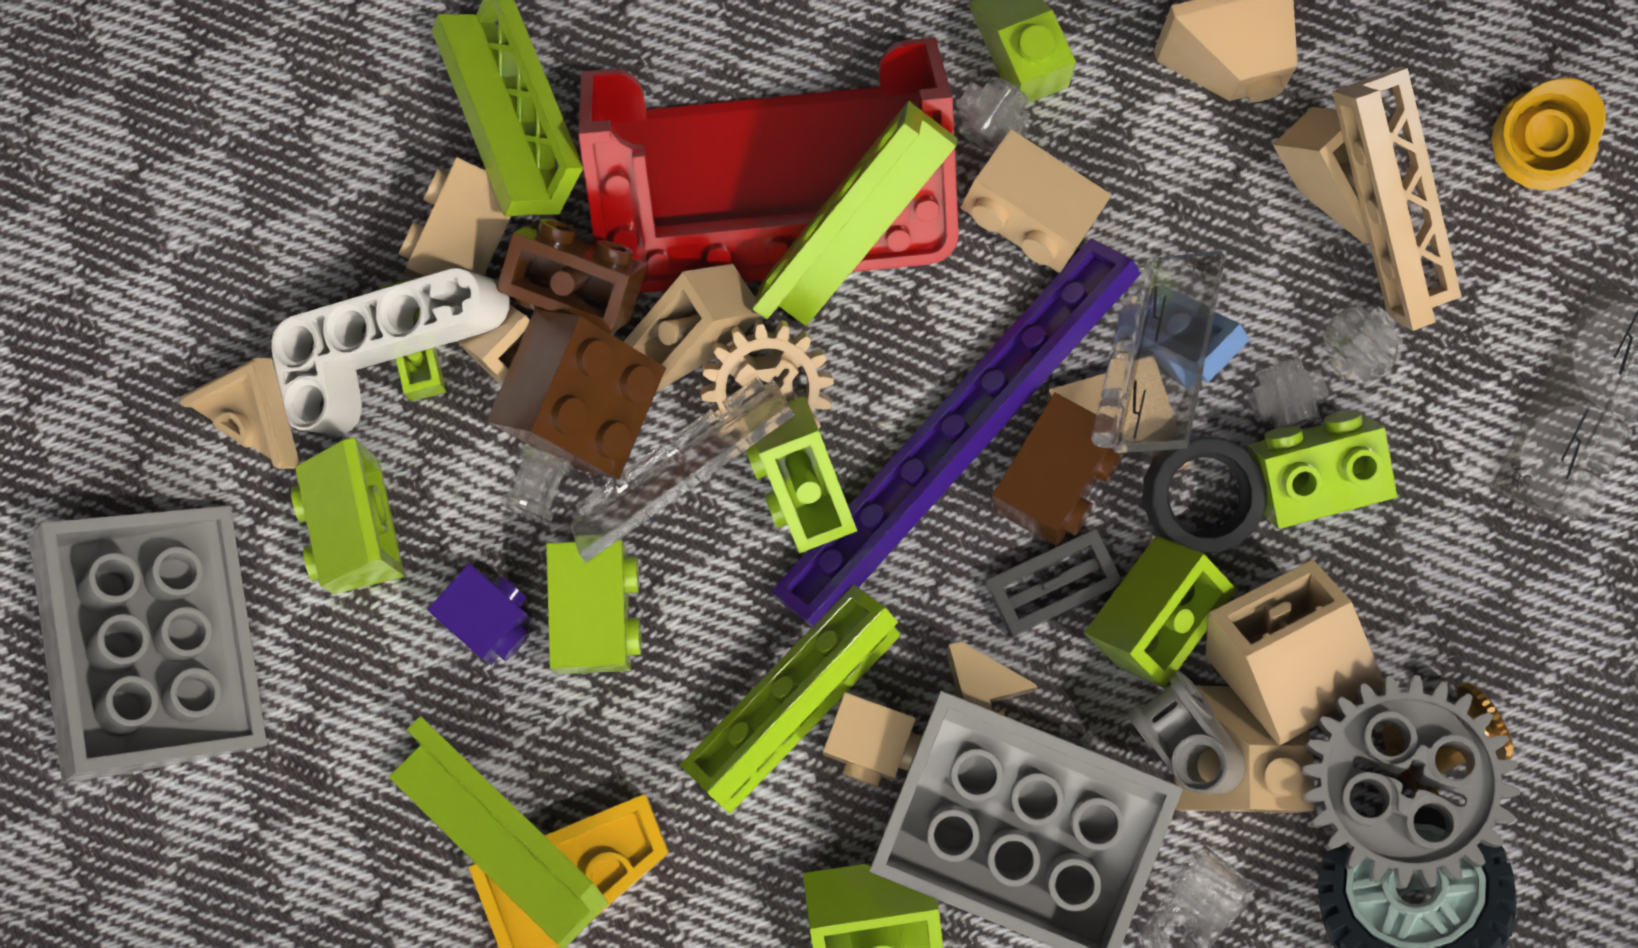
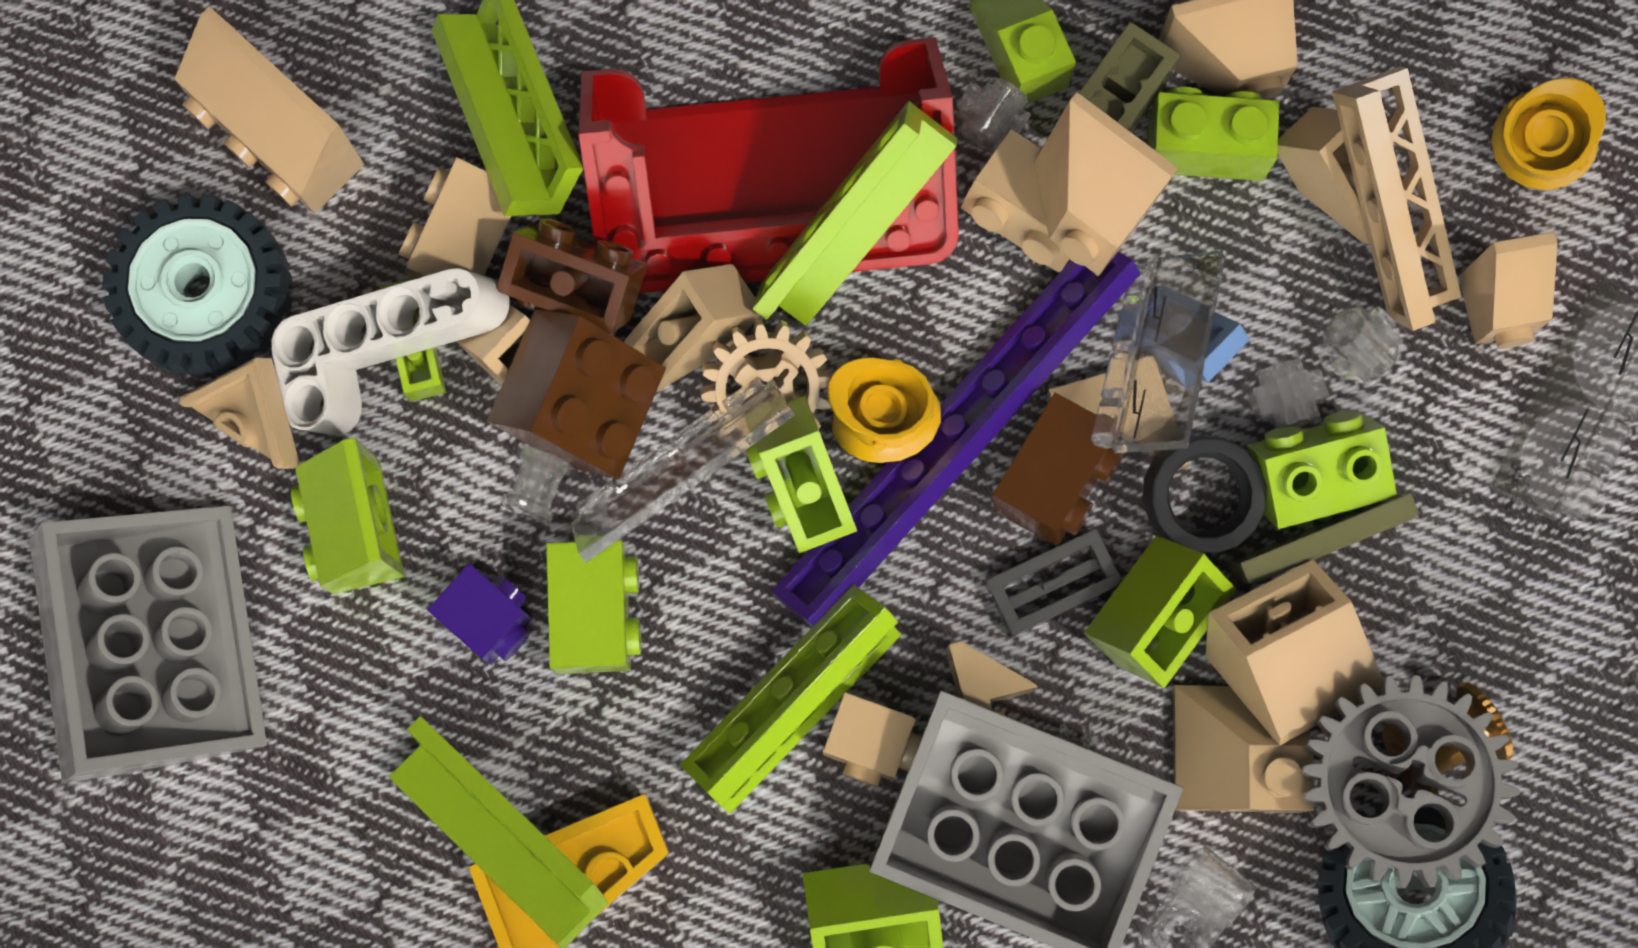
(173, 250): none -> wheel
(264, 115): none -> tan slope
(882, 409): none -> yellow piece
(1096, 183): none -> tan slope
(1131, 76): none -> olive brick
(1180, 728): light grey piece -> none
(1215, 133): none -> lime brick
(1321, 539): none -> olive tile
(1511, 290): none -> tan slope

